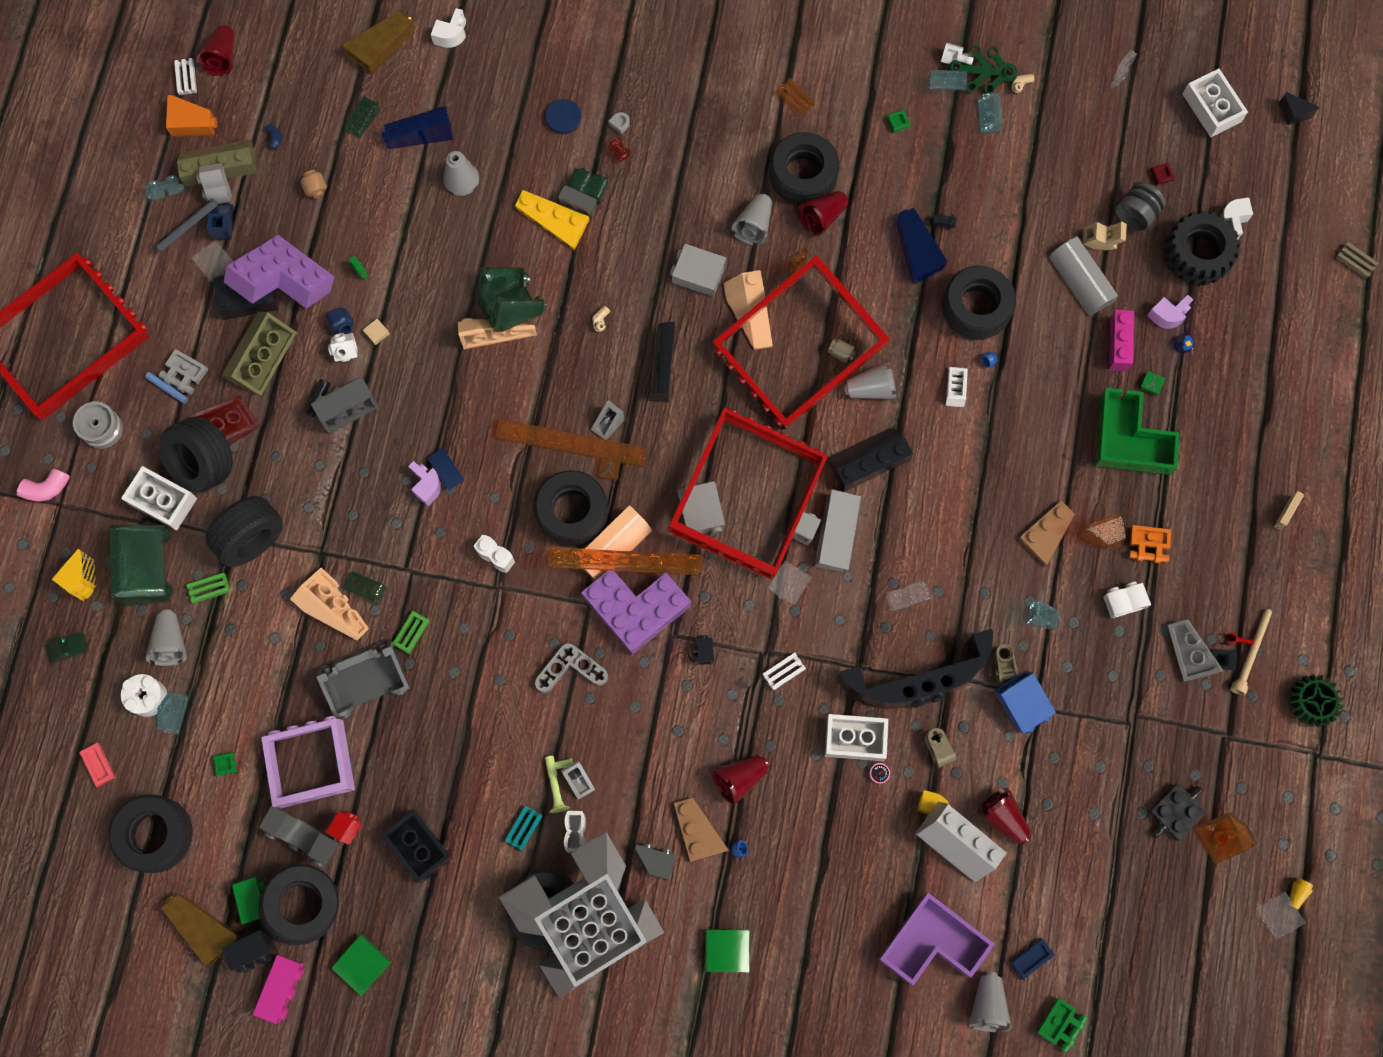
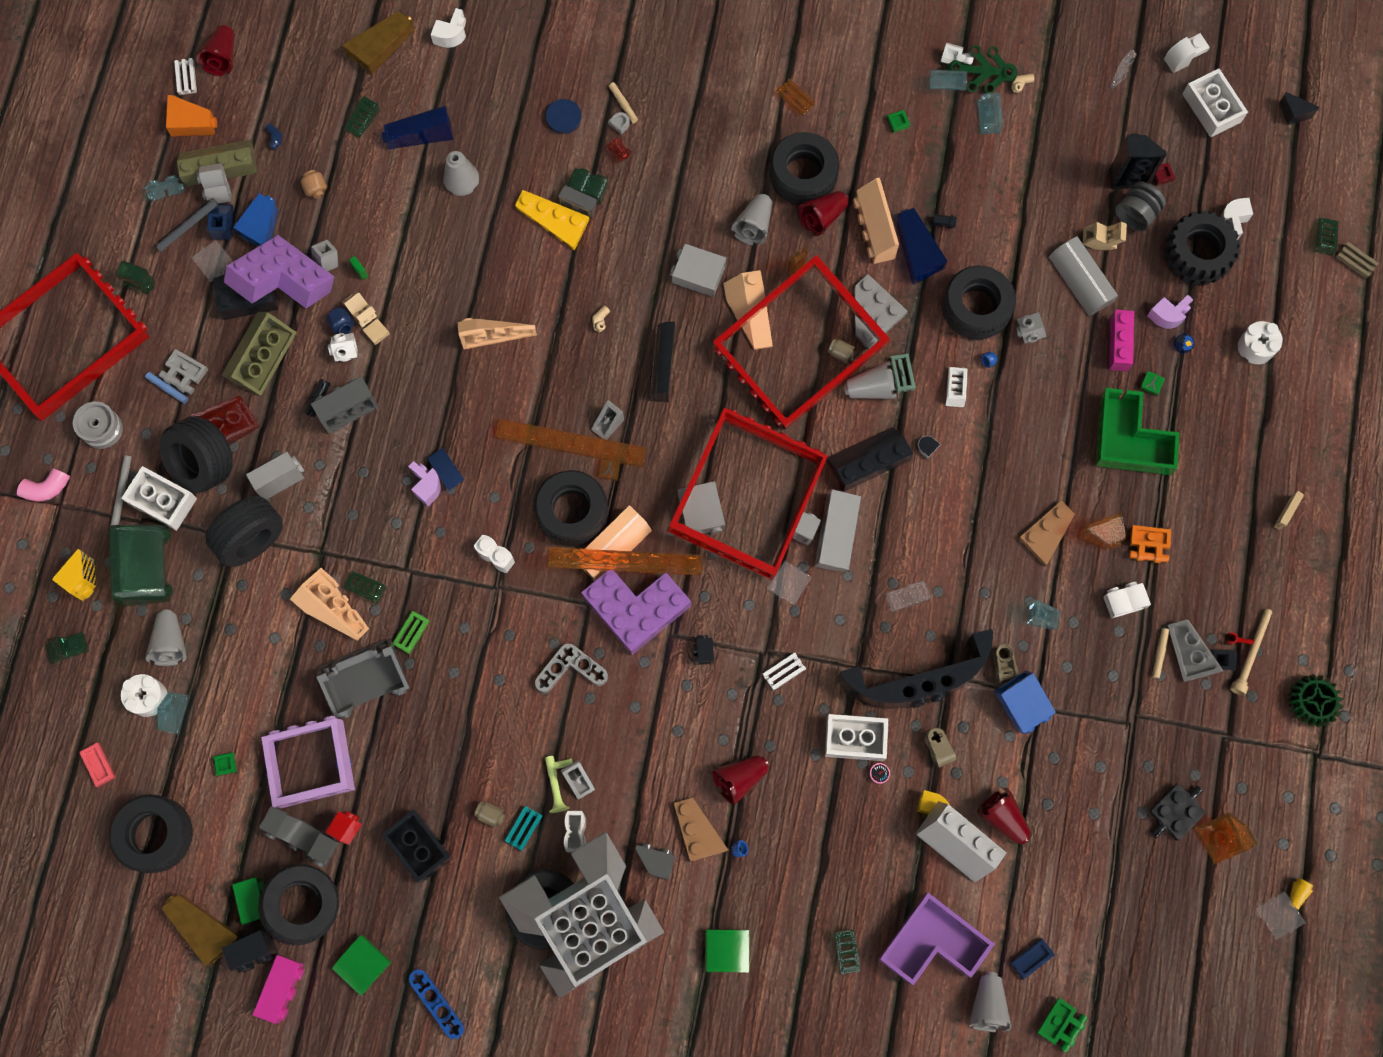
(121, 490): none -> light grey bar
(135, 277): none -> clear green brick
(192, 592): bright green tile -> none
(258, 221): none -> blue slope
(276, 475): none -> light grey brick
(325, 255): none -> light grey brick
(359, 308): none -> tan brick
(436, 1004): none -> blue beam
(490, 814): none -> dark tan brick
(505, 297): clear green windscreen -> none
(623, 102): none -> tan piece
(838, 945): none -> clear green slope
(876, 222): none -> light nougat slope
(879, 306): none -> light grey plate
(905, 388): none -> sand green tile
(927, 446): none -> black tile
(1030, 328): none -> light grey brick
(1135, 162): none -> black slope
(1160, 653): none -> tan piece
(1184, 51): none -> white brick
(1260, 342): none -> white brick
(1321, 247): none -> clear green slope

